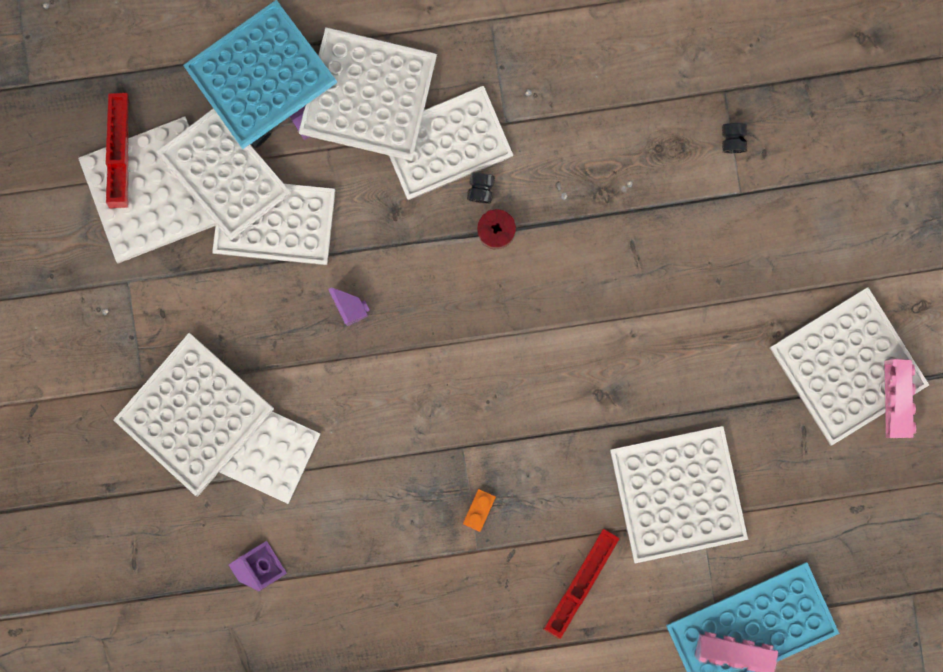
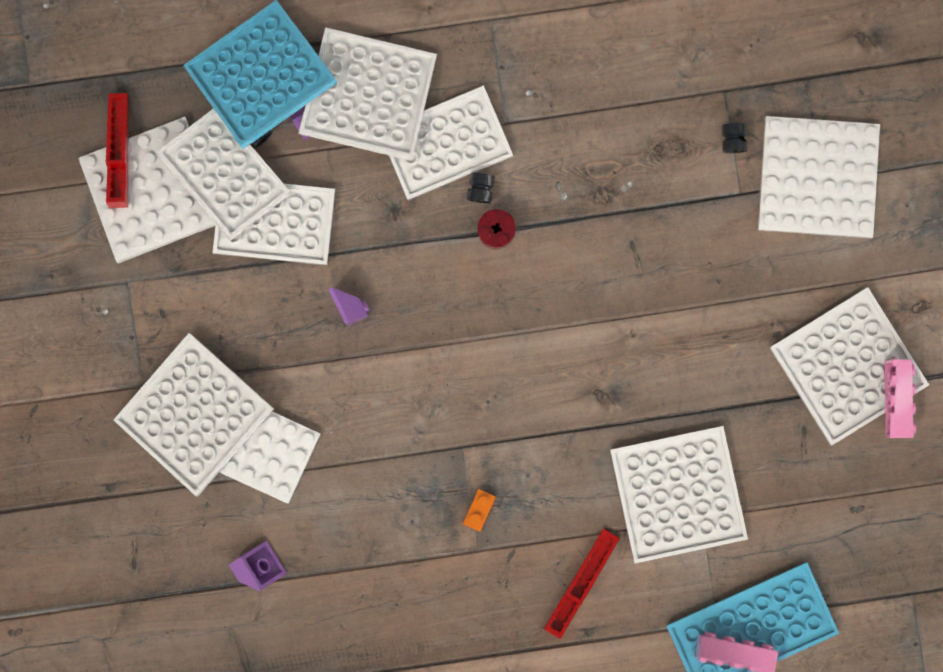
(818, 177): none -> white plate

